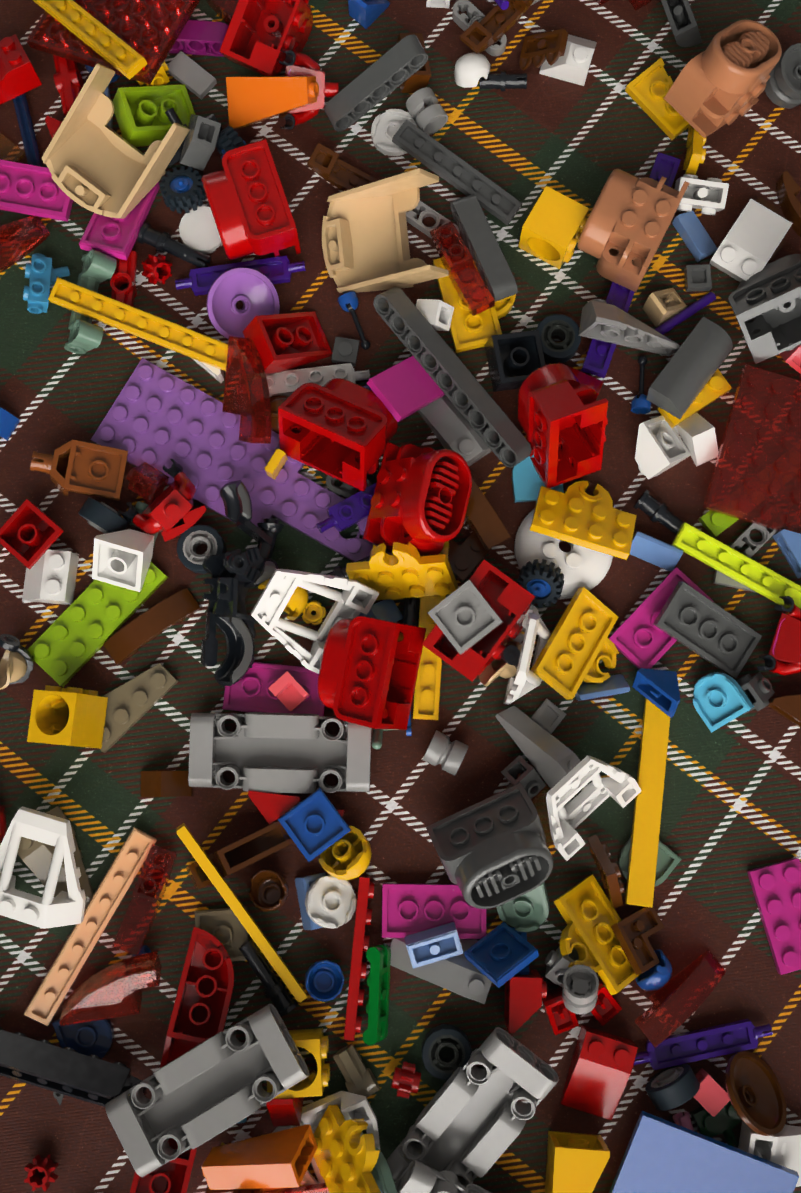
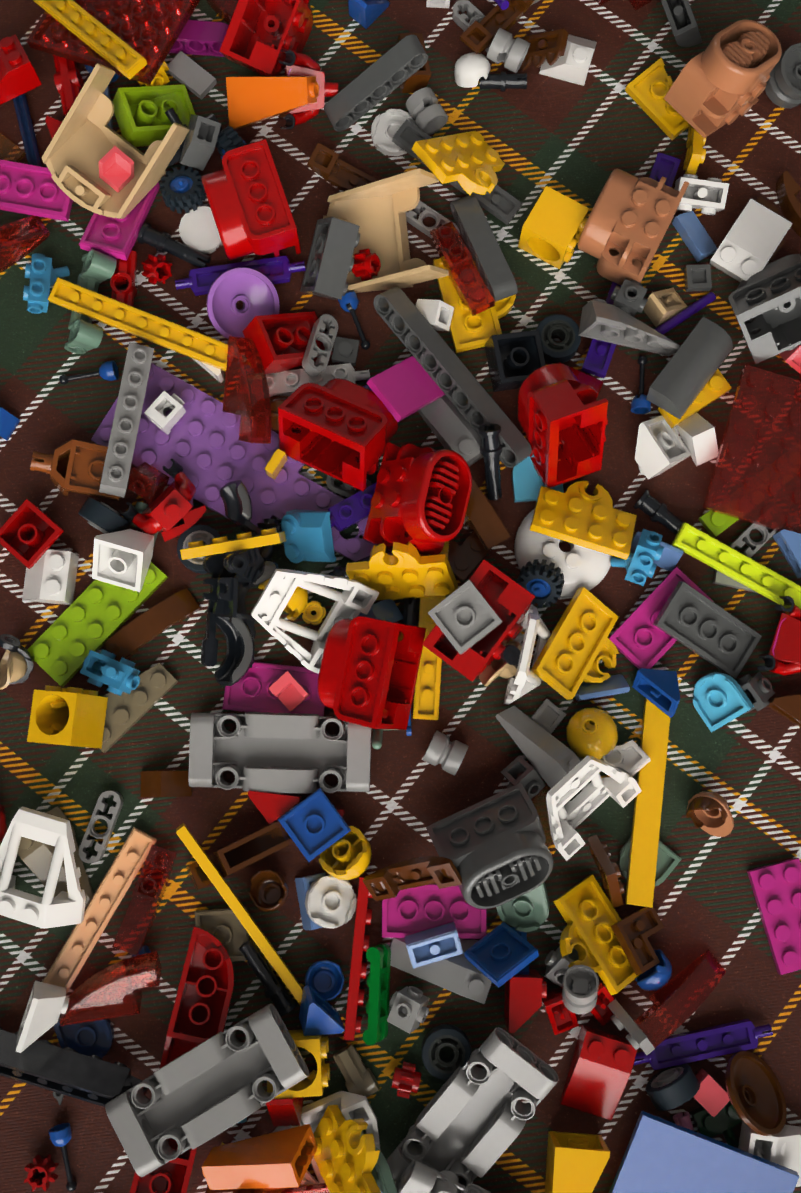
(41, 1012): none -> white slope
(60, 1136): none -> hinge
(101, 847): none -> light grey beam
(104, 669): none -> dark azure brick
(107, 371): none -> hinge
(116, 169): none -> coral panel
(126, 420): none -> light grey brick
(158, 408): none -> white brick
(243, 541): none -> yellow plate
(308, 536): none -> dark azure slope
(312, 350): none -> light grey beam
(317, 1015): none -> blue slope
(330, 258): none -> dark grey slope
(366, 264): none -> red gear
(408, 1009): none -> light grey brick
(410, 874): none -> reddish brown slope
(462, 159): none -> yellow plate
(490, 451): none -> black pin
(508, 50): none -> light grey wheel
(592, 733): none -> yellow cylinder
(627, 758): none -> white tile
(630, 297): none -> dark grey brick
(635, 1036): none -> light grey plate
(640, 563): none -> dark azure brick
(710, 813): none -> nougat piece

